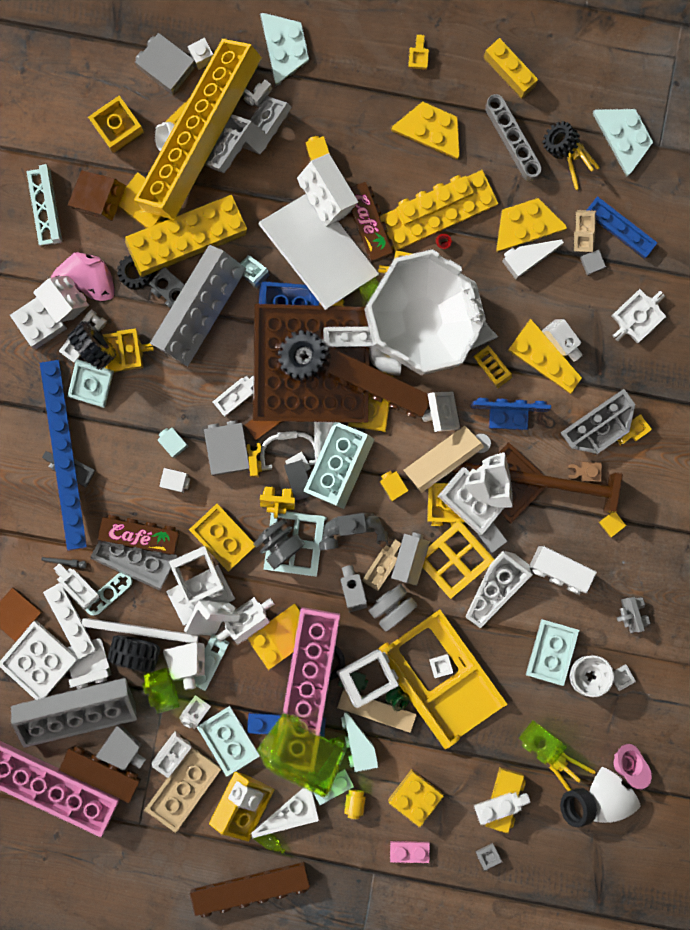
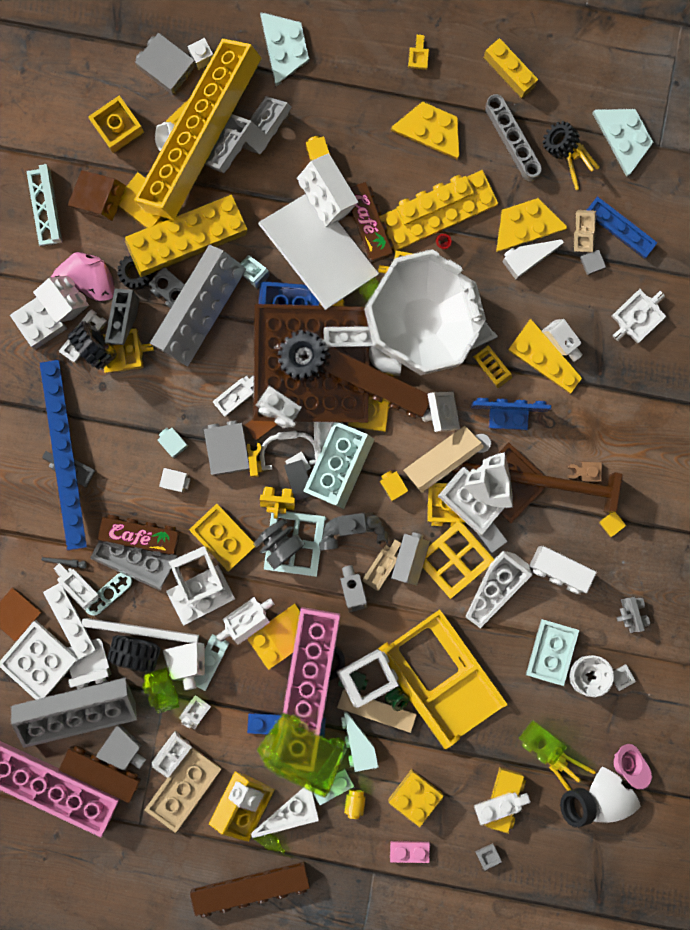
(90, 384): light aqua tile -> none
(122, 316): none -> dark grey slope
(209, 616): white bracket -> none
(228, 741): light aqua plate -> none
(260, 92): white bracket -> none
(279, 407): none -> white bracket
(390, 605): light grey wheel -> none
(441, 666): white plate -> none
(601, 425): light grey wedge -> none
(637, 430): yellow plate -> none

